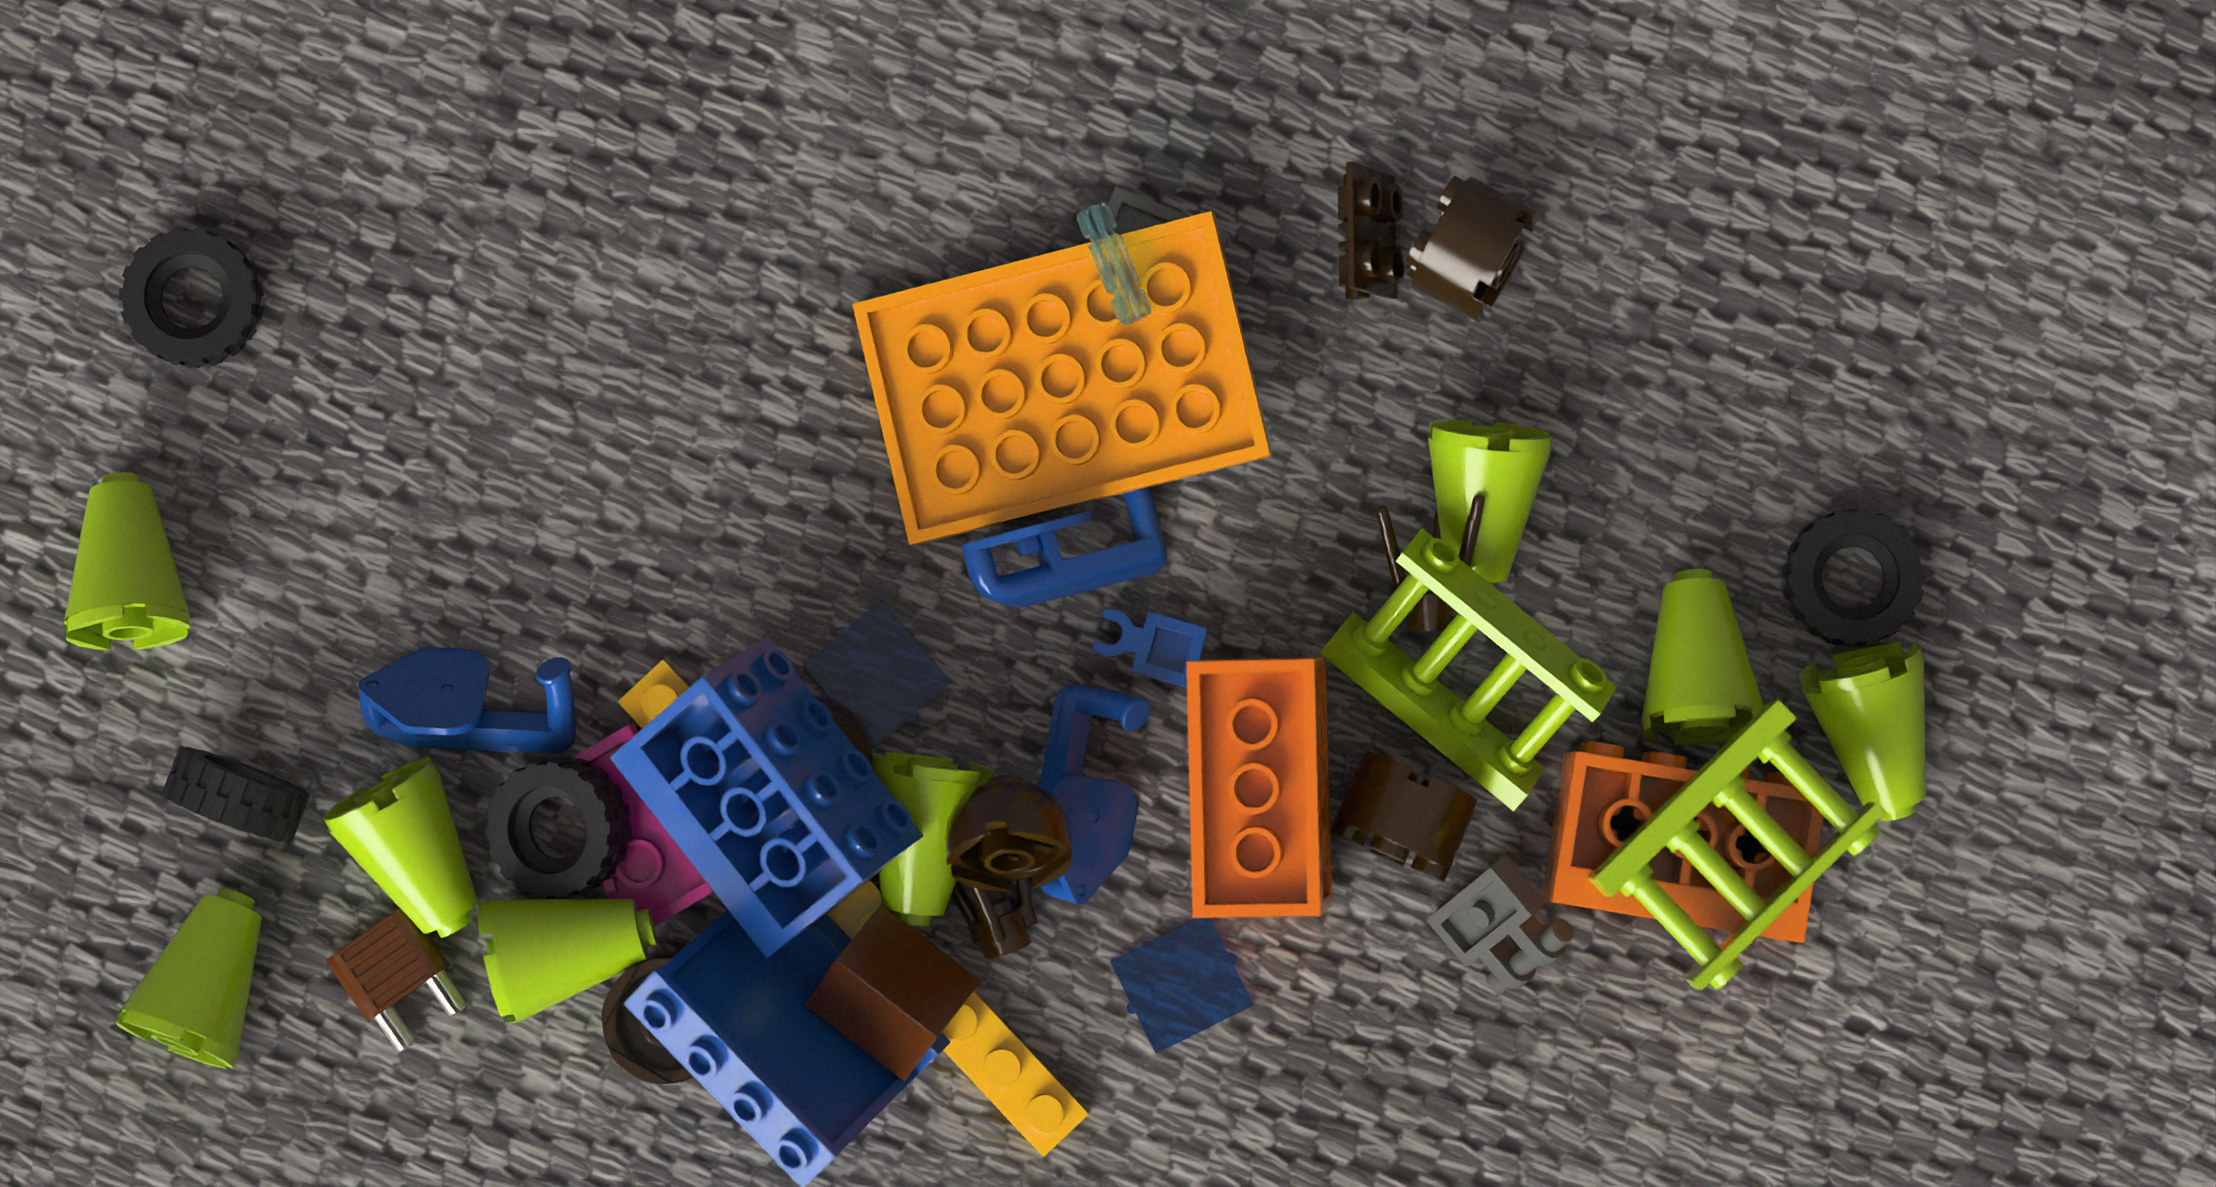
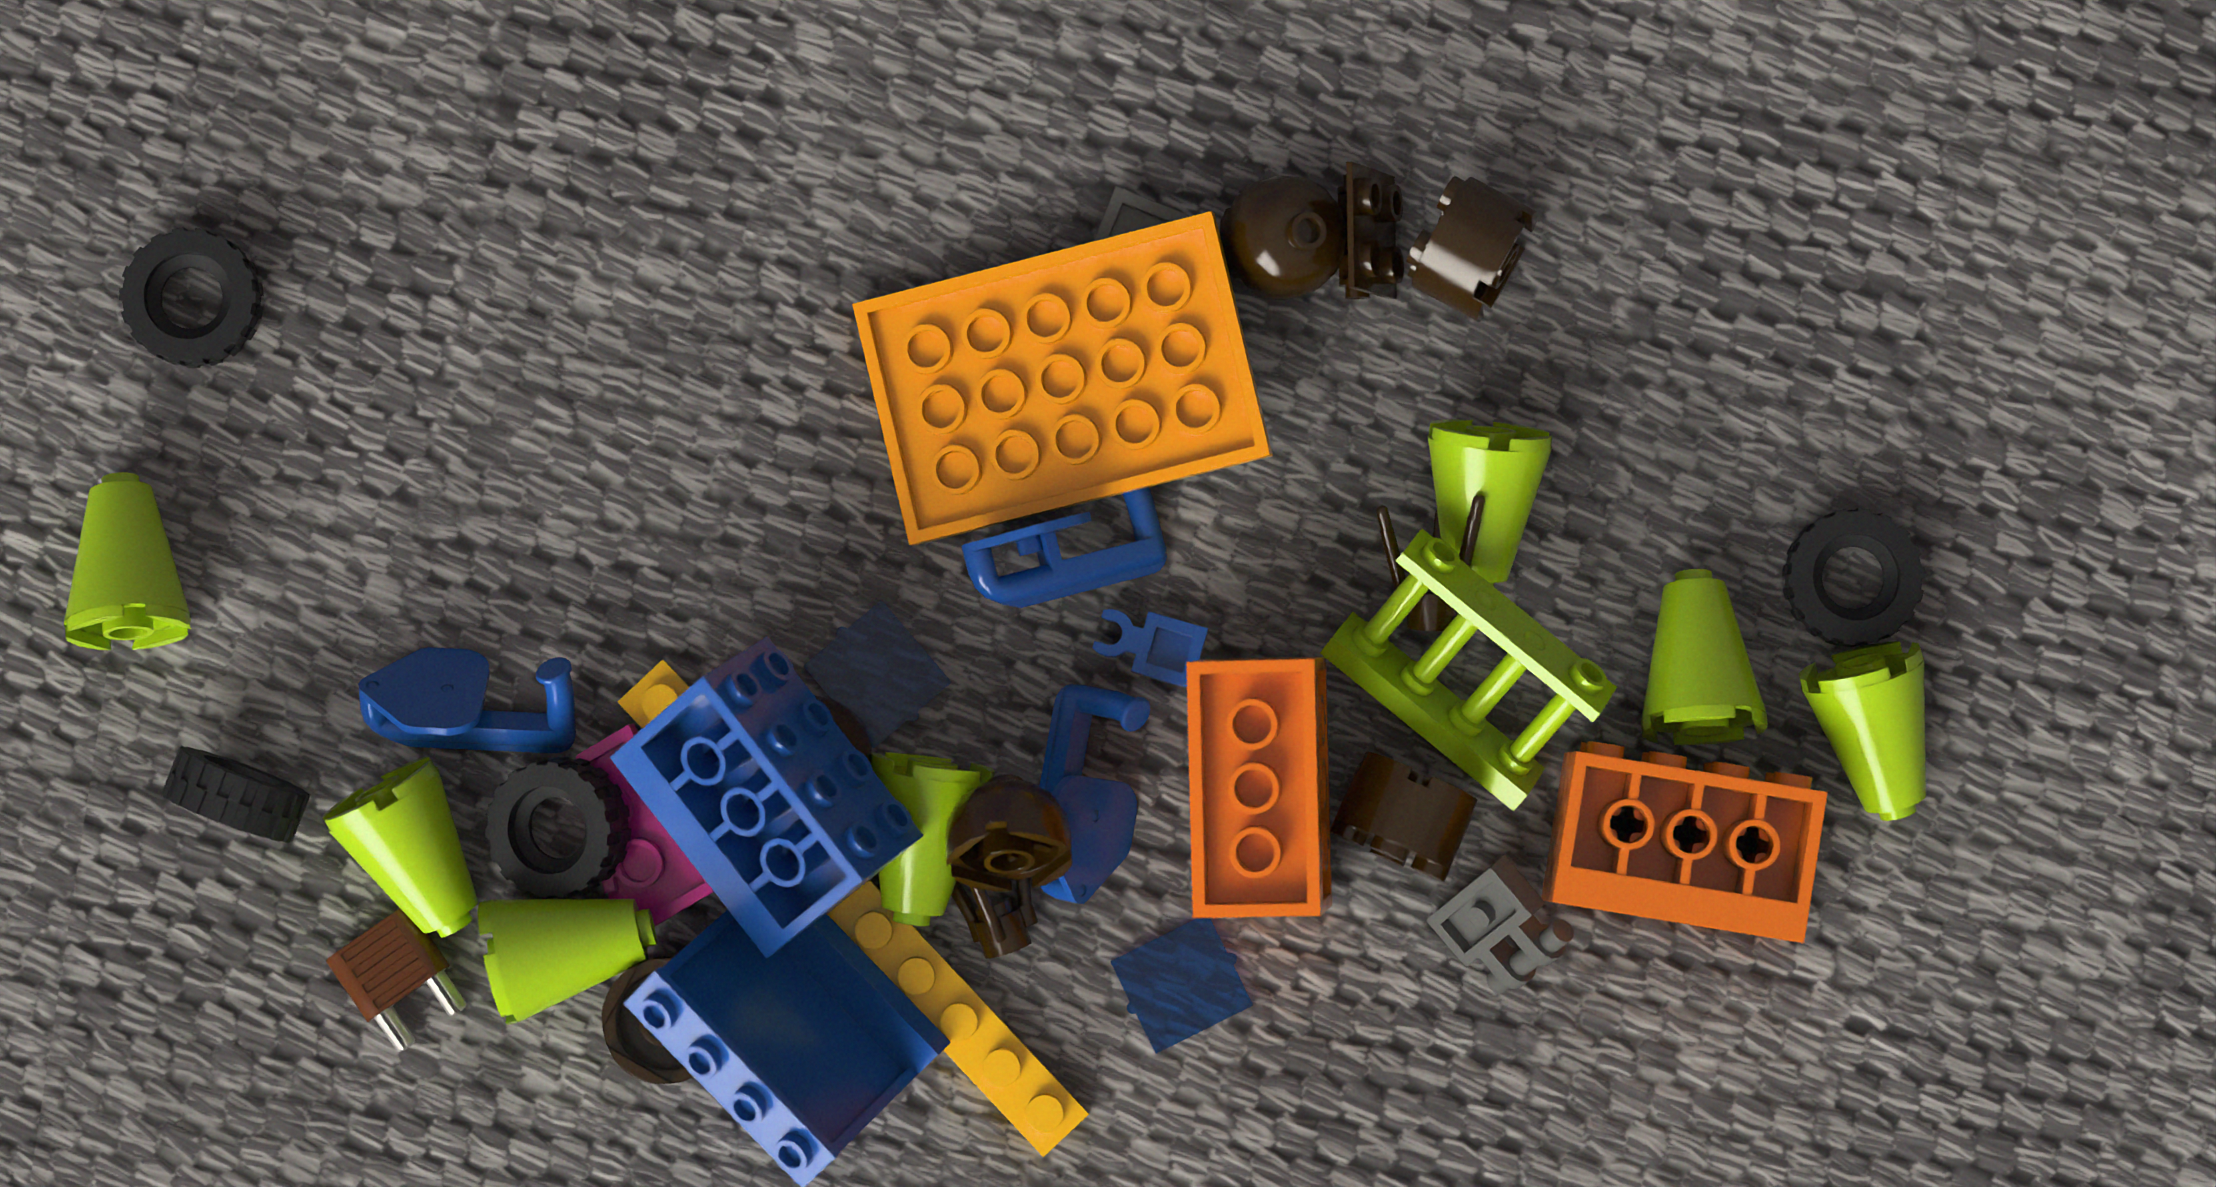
(200, 982): lime cone -> none
(892, 992): reddish brown slope -> none
(1113, 263): clear light blue axle -> none
(1283, 237): none -> dark brown cylinder
(1676, 829): lime fence -> none

